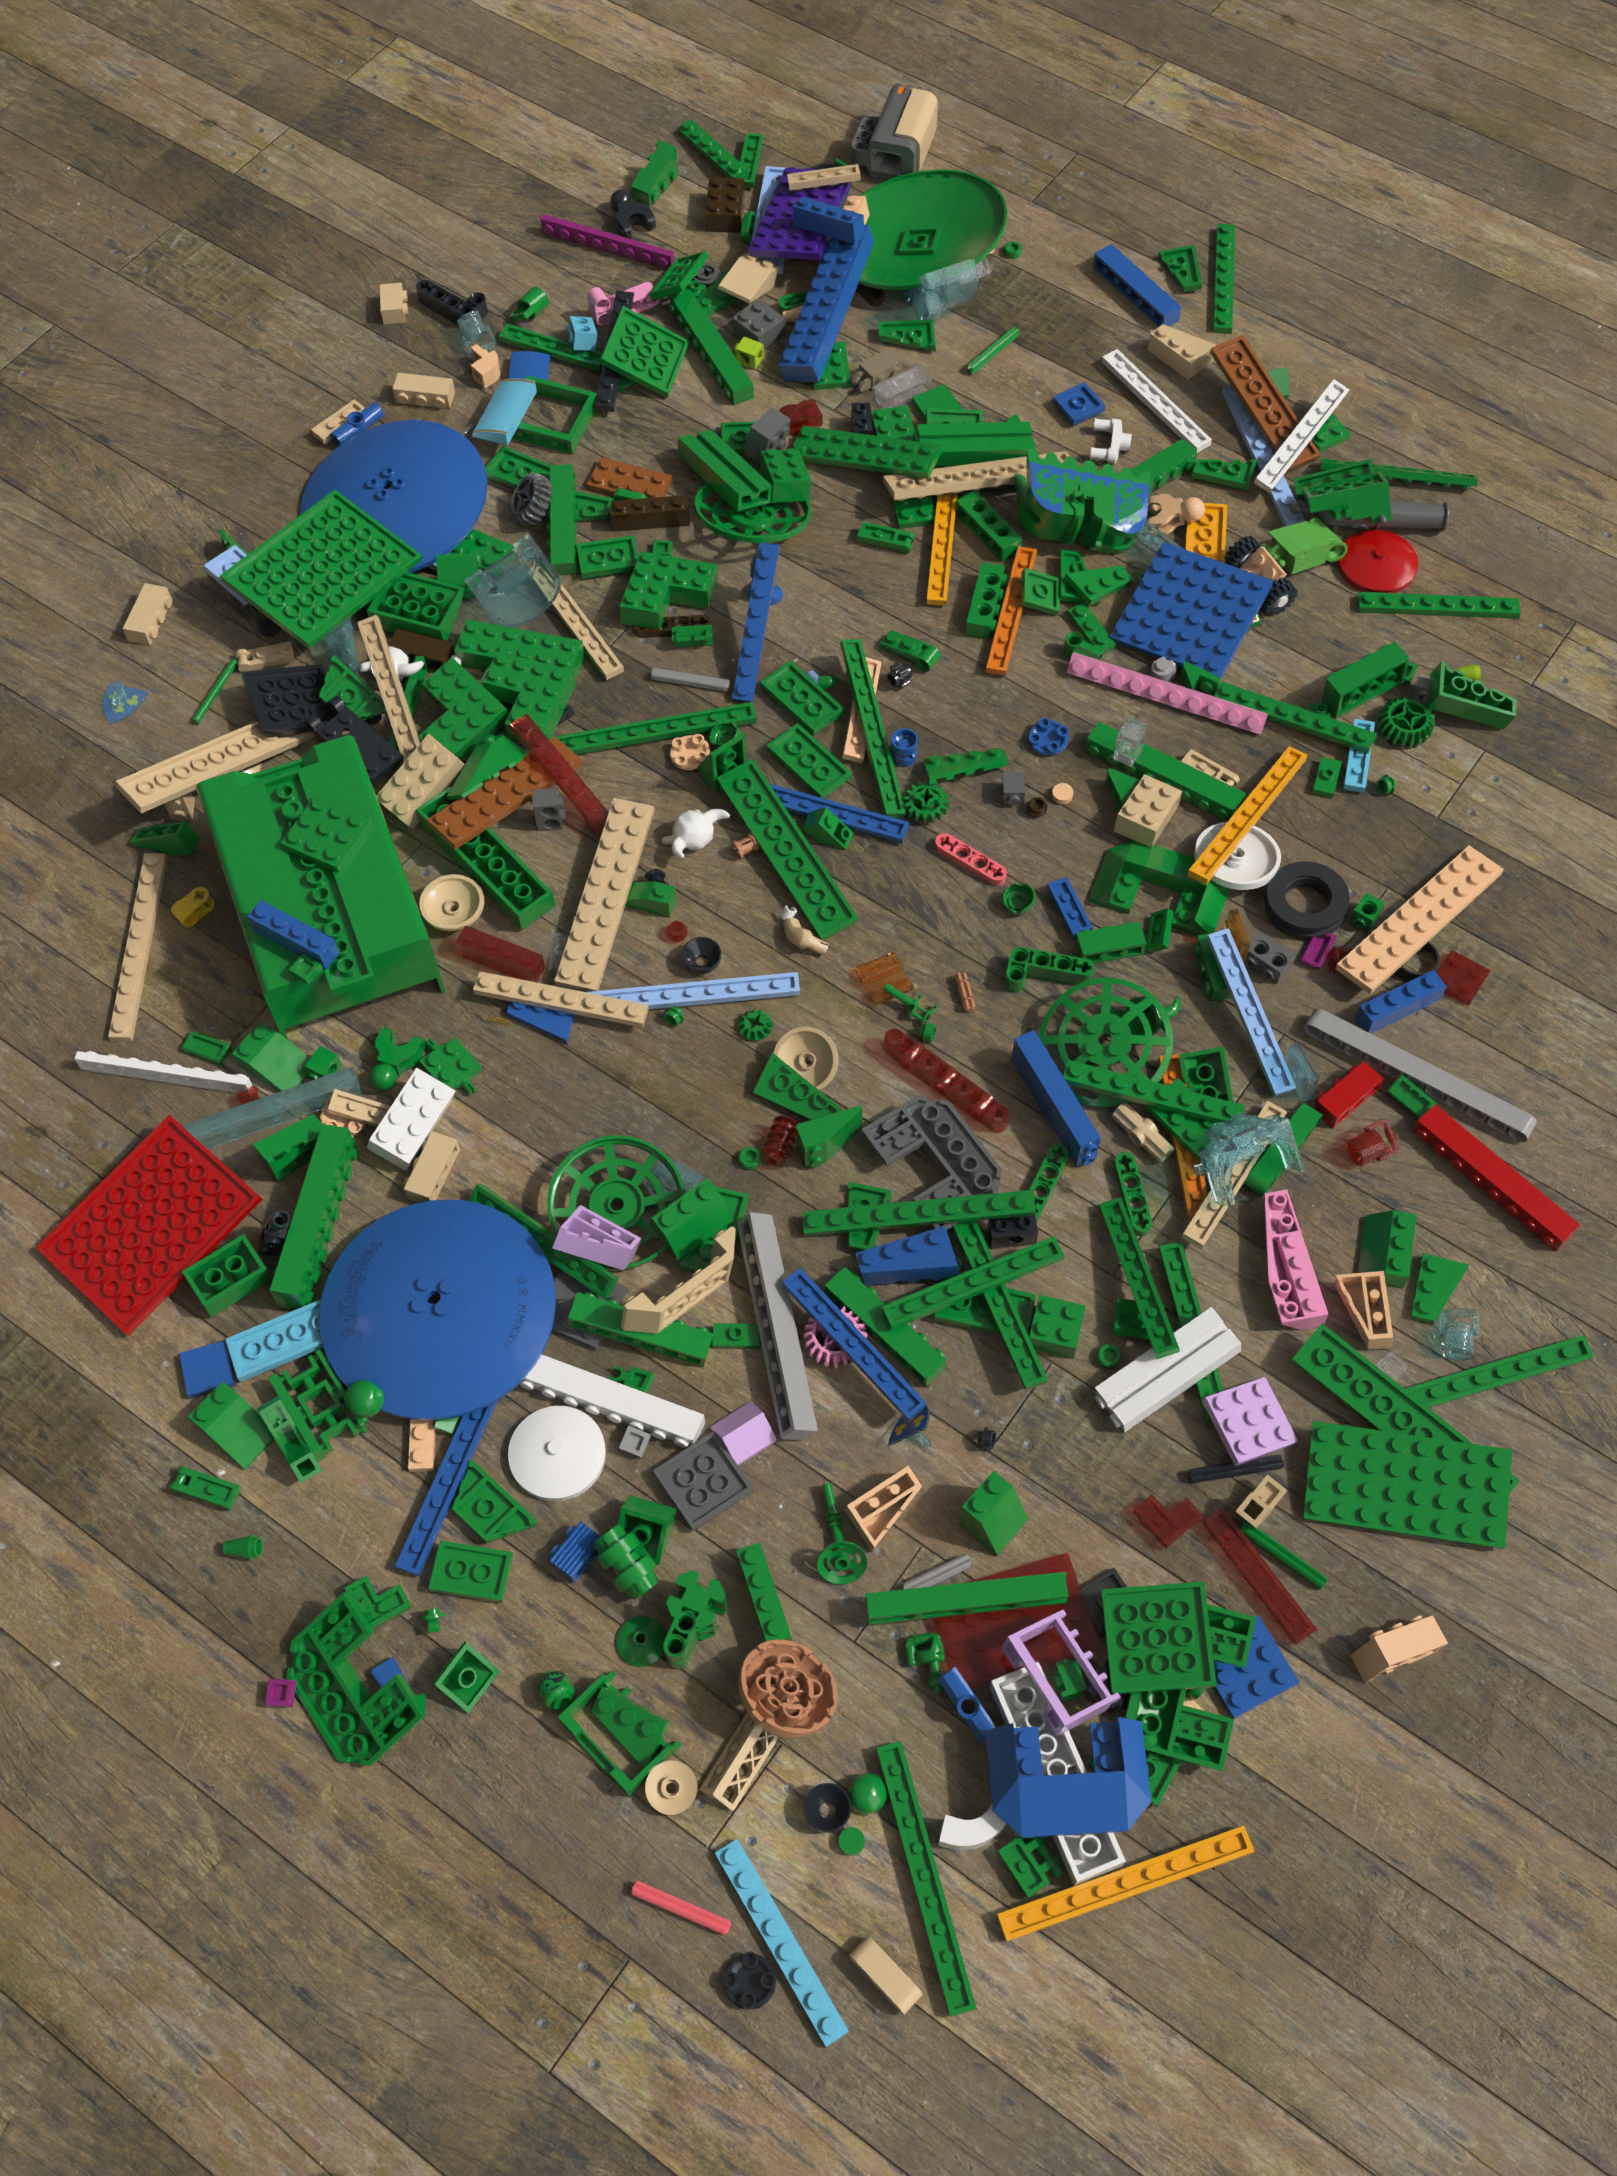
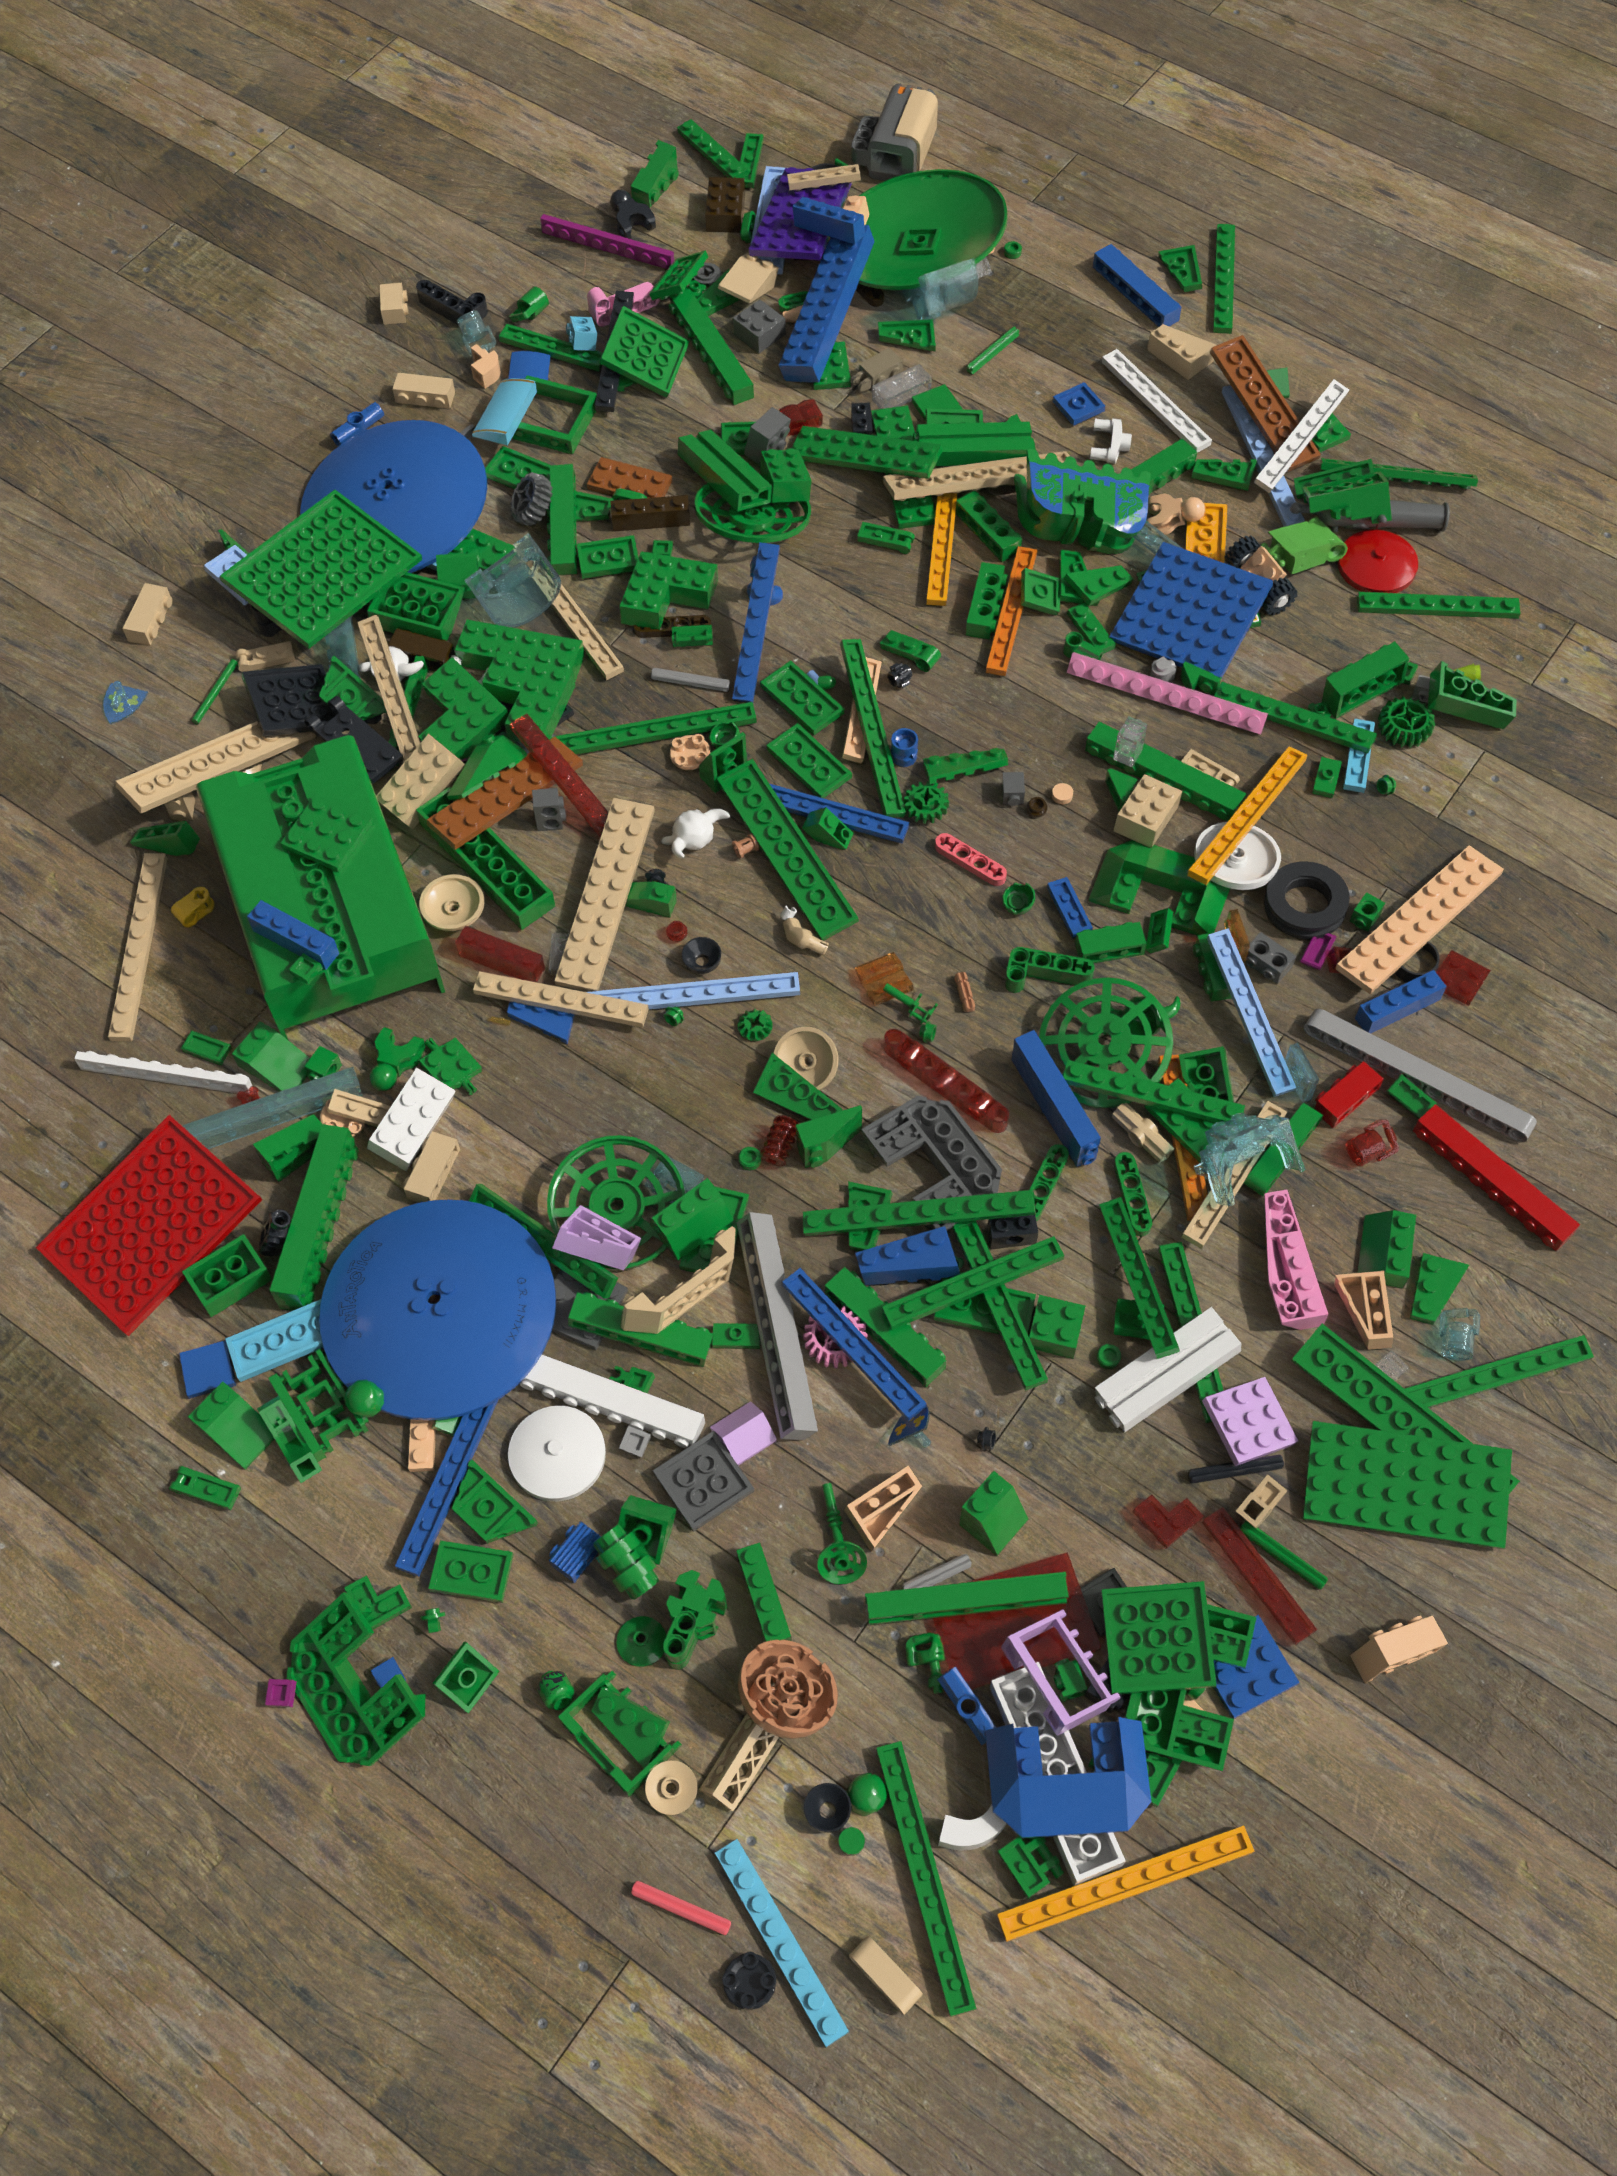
(244, 1547): green cone -> none
(323, 429): tan plate -> none
(749, 352): lime brick -> none
(1048, 737): blue dish -> none

